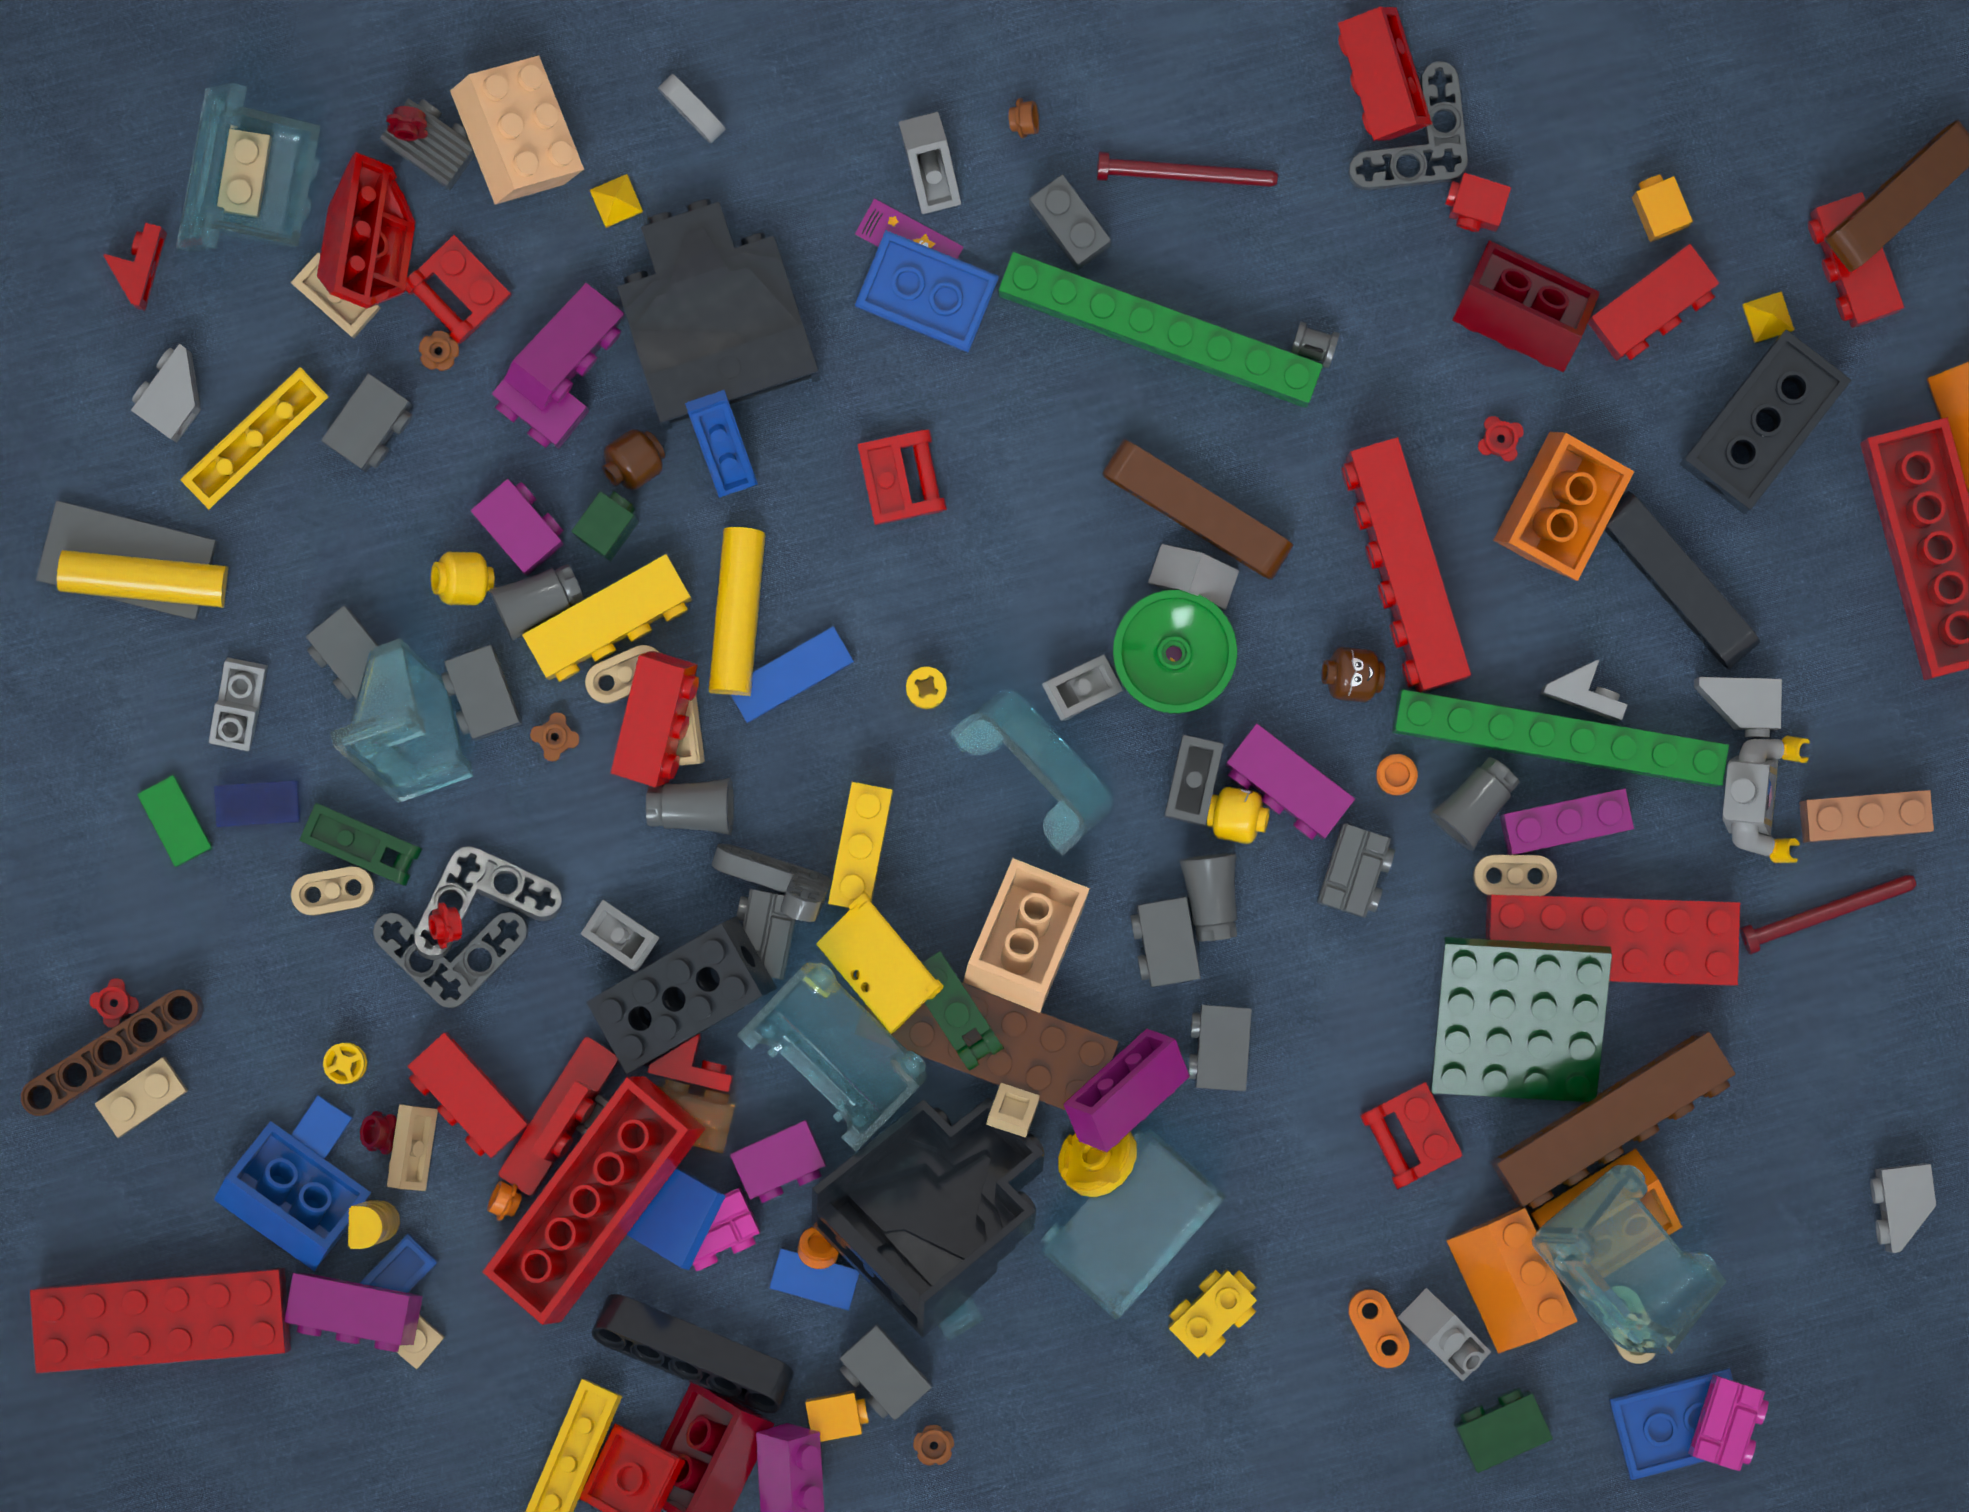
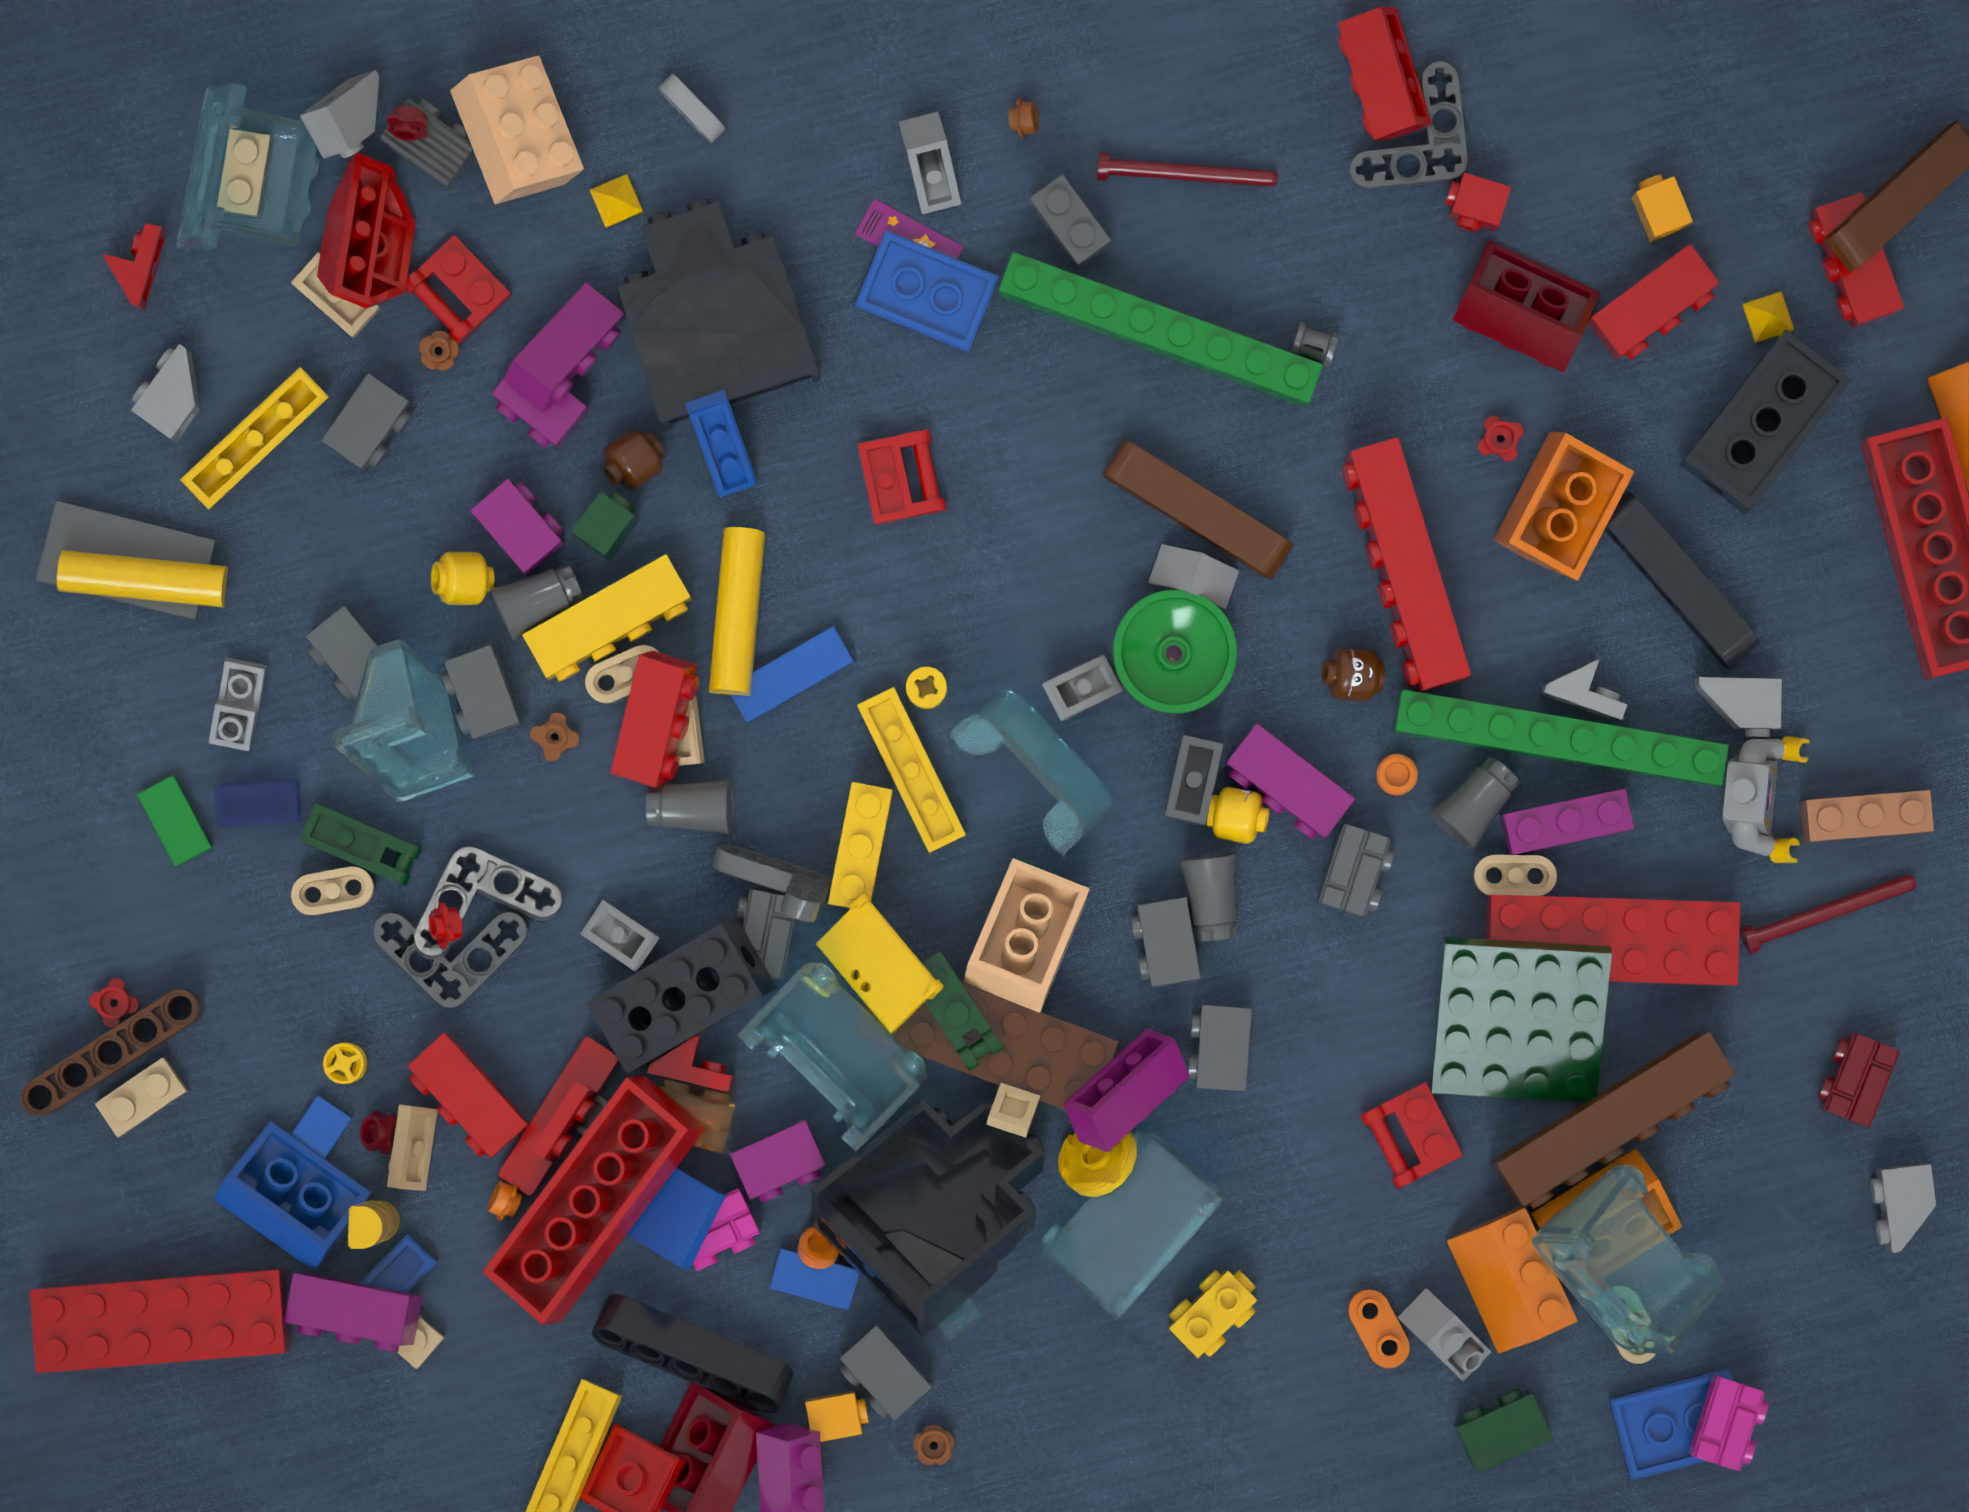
(344, 116): none -> light grey slope
(911, 770): none -> yellow plate
(1858, 1079): none -> dark red brick

